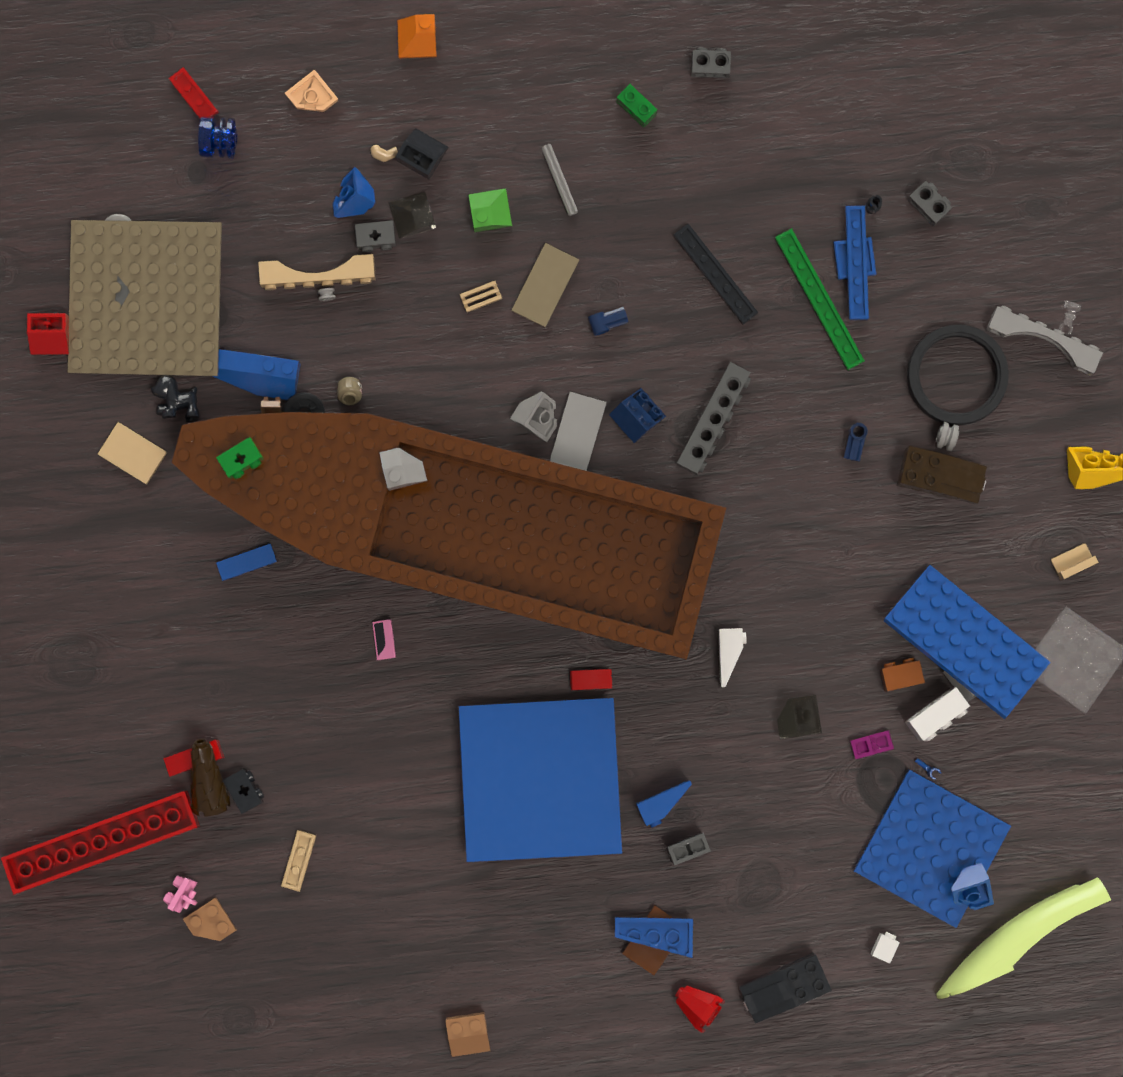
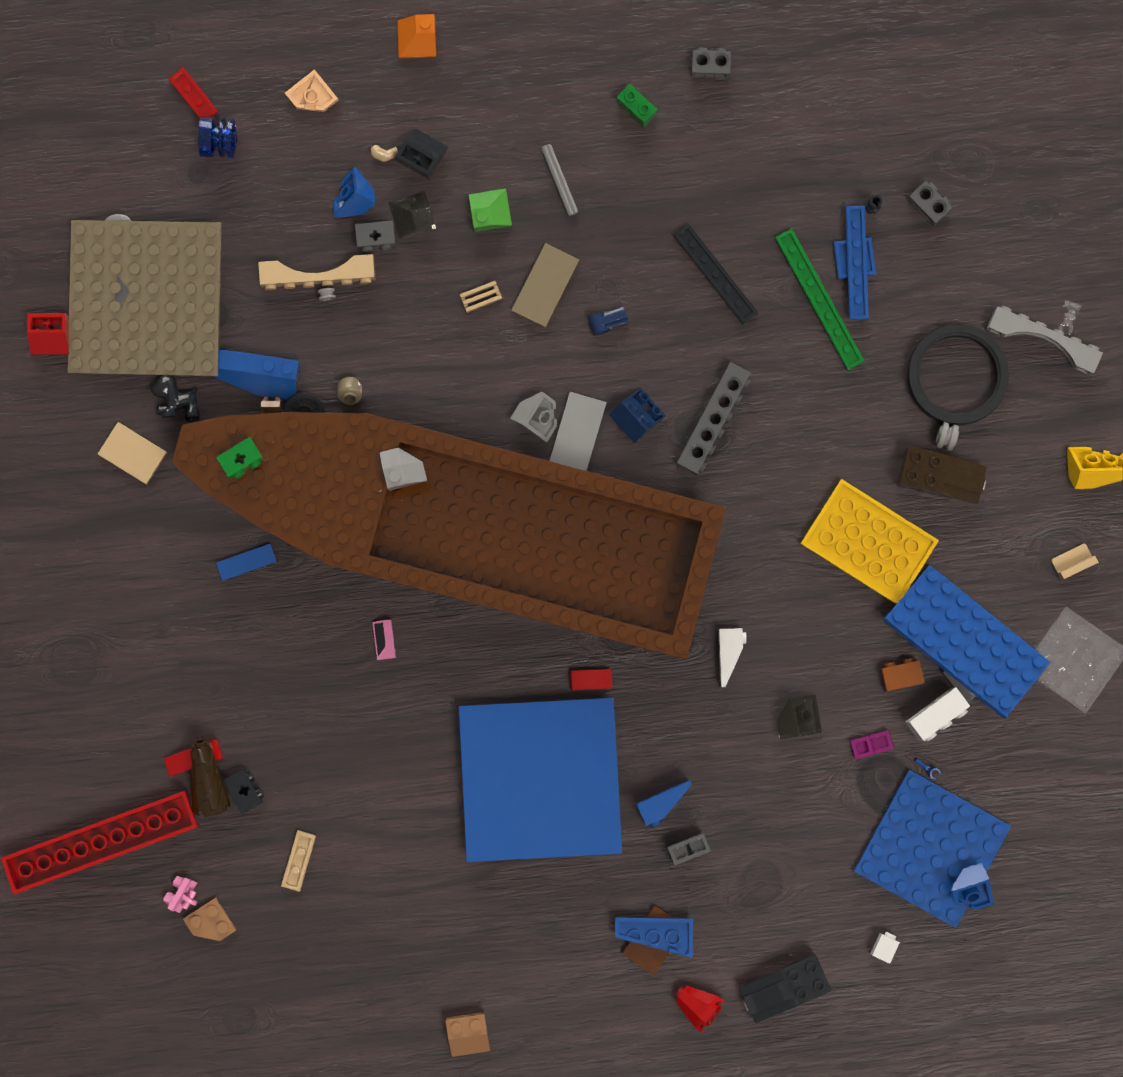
(855, 444): dark blue piece -> none
(869, 542): none -> yellow plate
(1011, 941): yellowish green slope -> none

